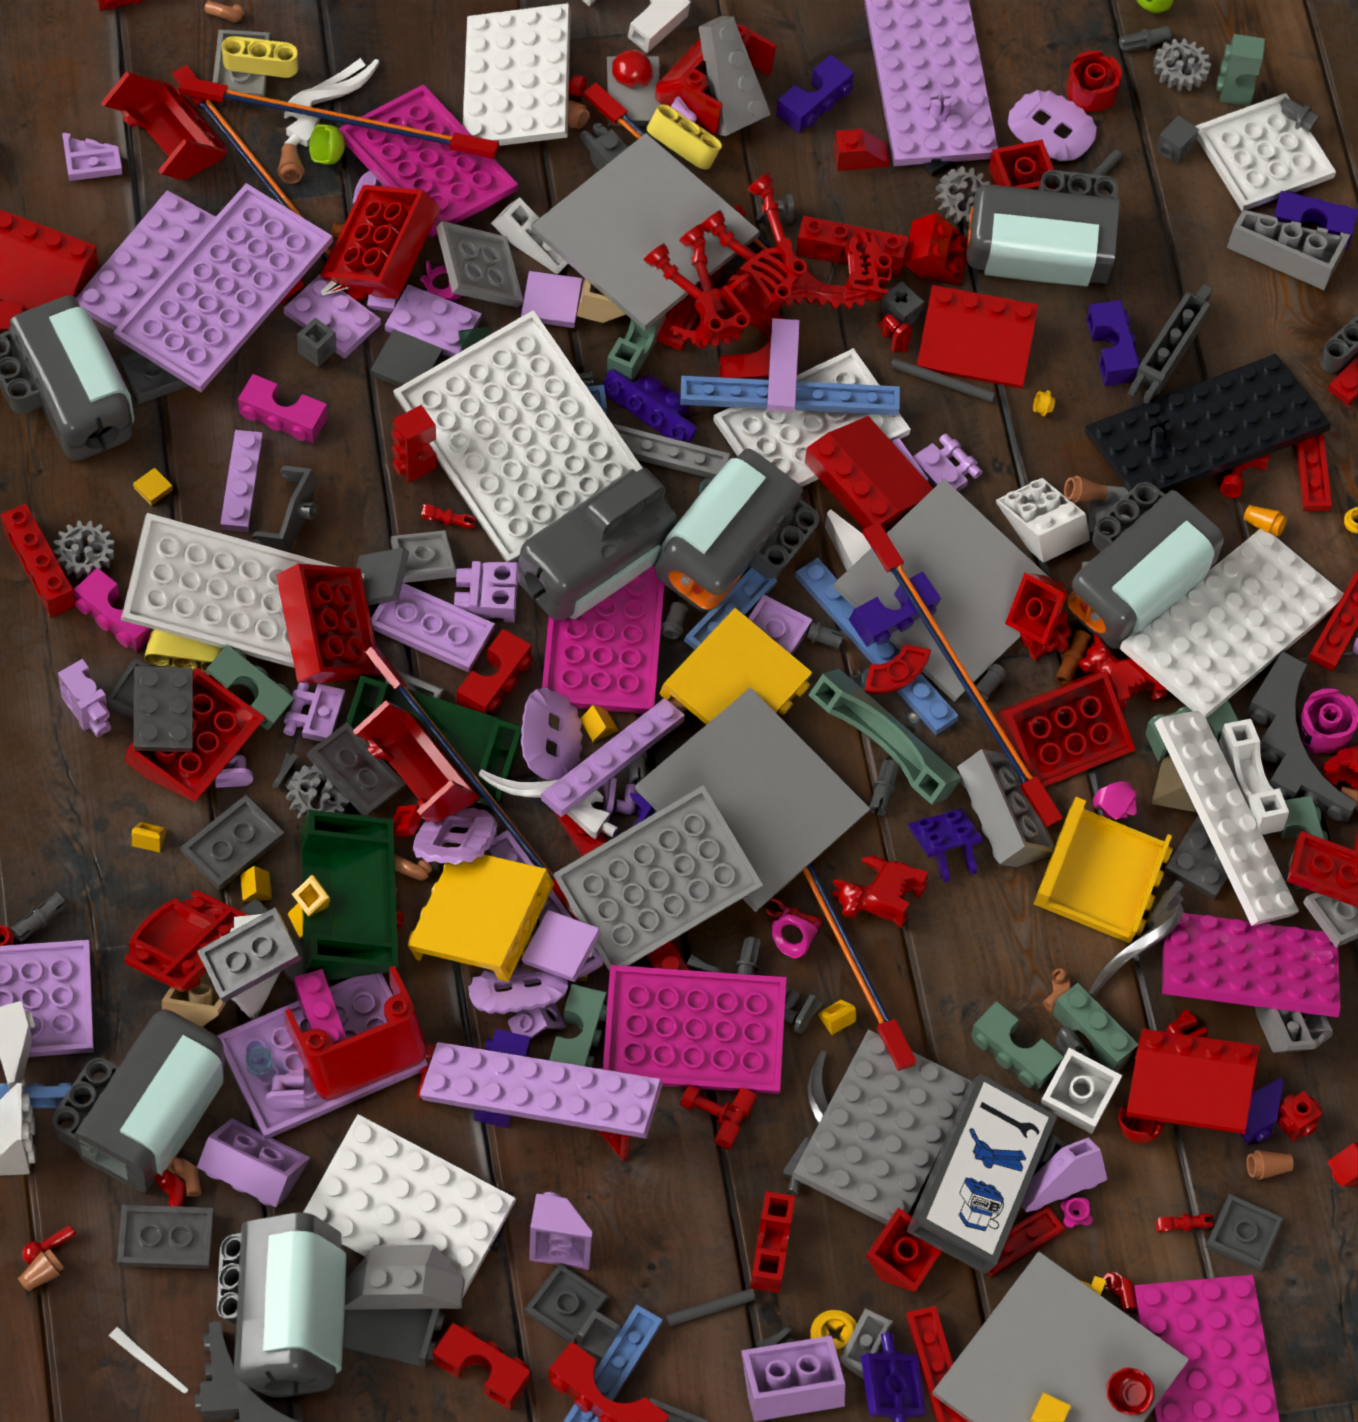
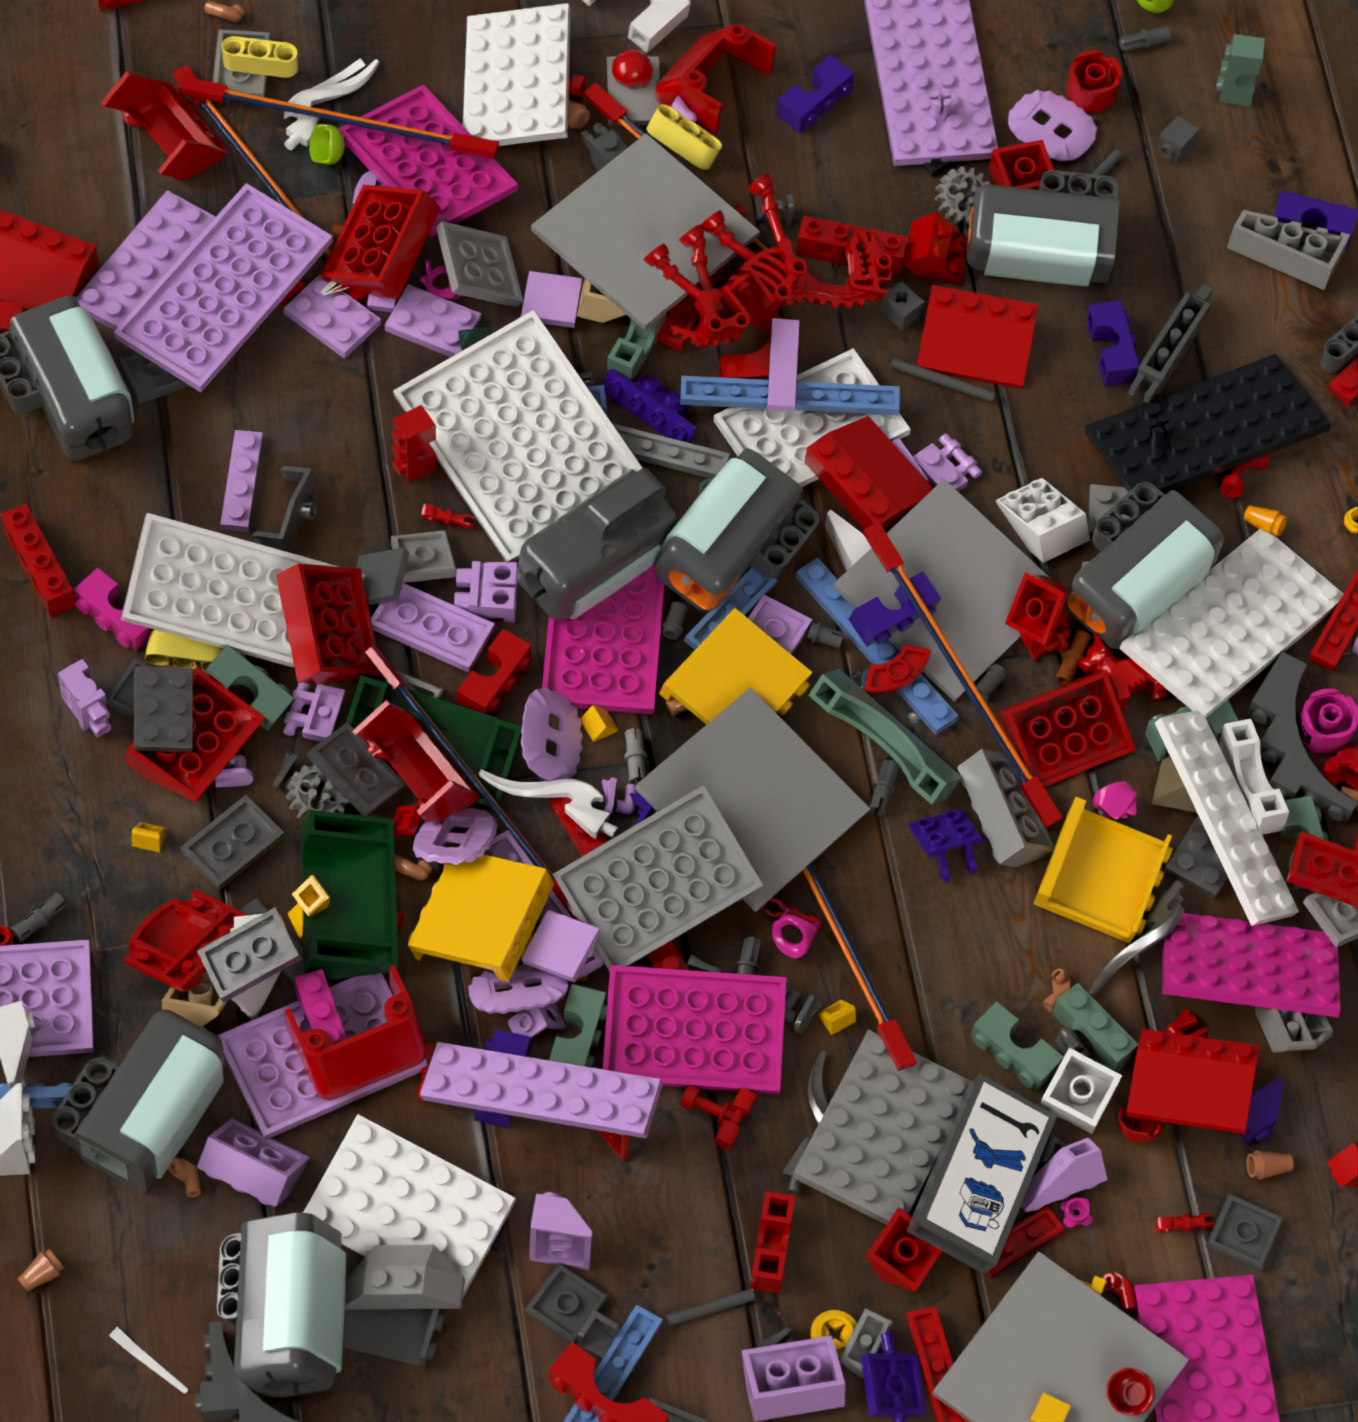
(32, 1249): red bar -> none
(90, 159): lavender wing -> none
(97, 541): light grey gear -> none
(153, 486): yellow tile -> none
(165, 1237): flat silver plate -> none
(173, 1187): red arm -> none
(255, 884): yellow slope -> none
(259, 1070): clear light blue bush -> none
(282, 1098): lavender piece -> none
(290, 165): nougat cone -> none
(300, 420): dark pink arch -> none
(316, 342): dark grey brick -> none
(404, 359): dark grey tile -> none
(462, 1349): red arch -> none
(516, 224): white slope -> none
(612, 757): lavender plate -> none
(731, 75): light grey wedge -> none
(859, 150): red slope -> none
(885, 894): red animal -> none
(901, 332): red piece -> none
(1043, 403): yellow plate -> none
(1083, 490): nougat cone -> none
(1170, 67): light grey gear -> none
(1263, 153): white plate -> none
(1299, 1115): red brick -> none
(1302, 115): flat silver piece -> none
(1313, 474): red plate -> none

